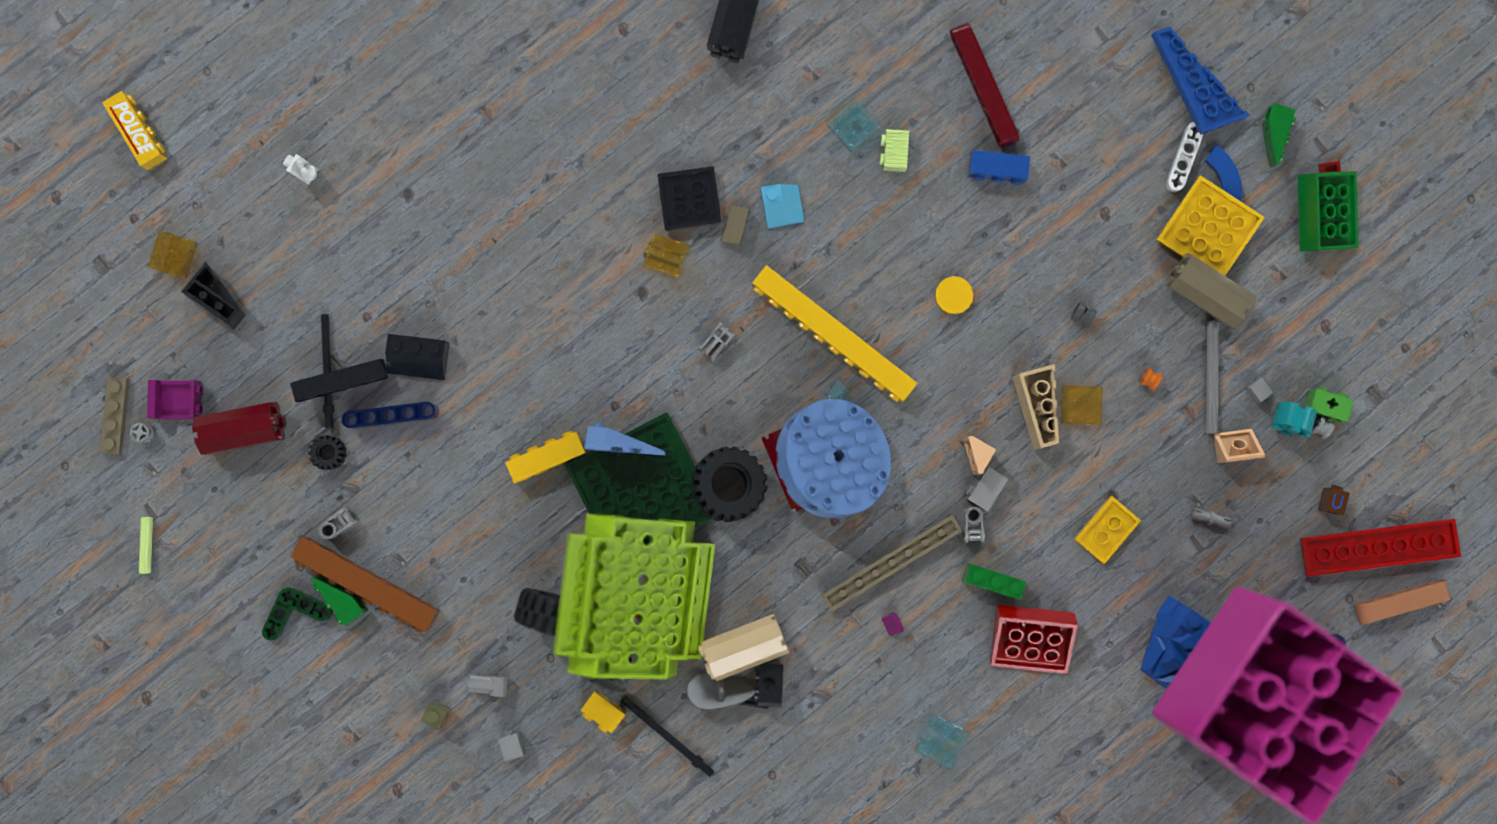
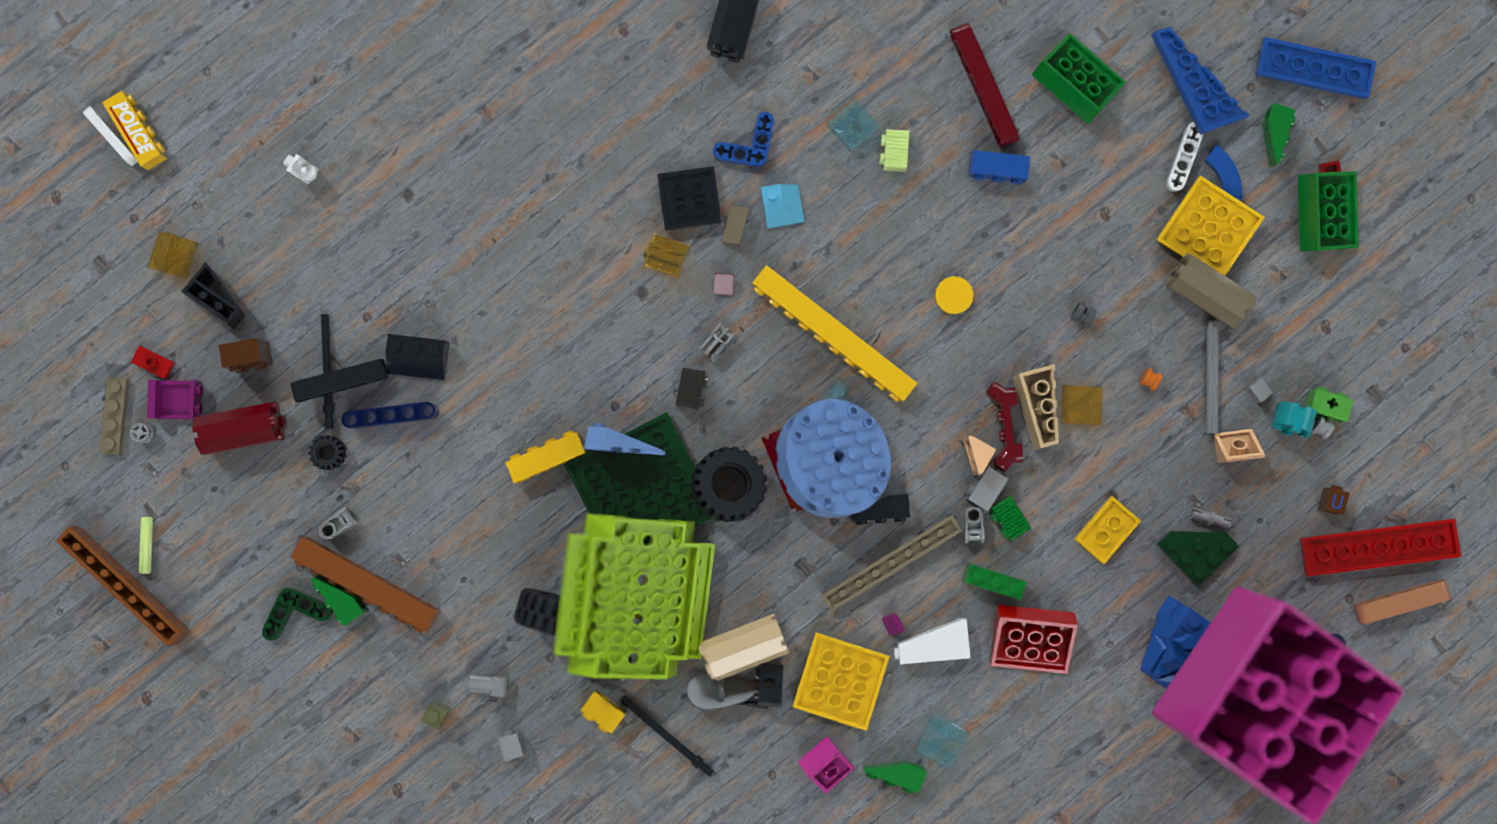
(110, 135): none -> white beam
(122, 585): none -> dark orange brick
(152, 362): none -> red plate
(245, 355): none -> reddish brown brick
(691, 389): none -> clear smoke brick
(723, 284): none -> slope
(756, 148): none -> blue beam
(826, 765): none -> dark pink slope
(840, 681): none -> yellow plate
(887, 508): none -> black slope
(902, 773): none -> green slope
(938, 644): none -> white slope
(1009, 518): none -> green brick
(1011, 452): none -> dark red plate
(1078, 78): none -> green slope
(1197, 552): none -> dark green plate
(1315, 68): none -> blue plate

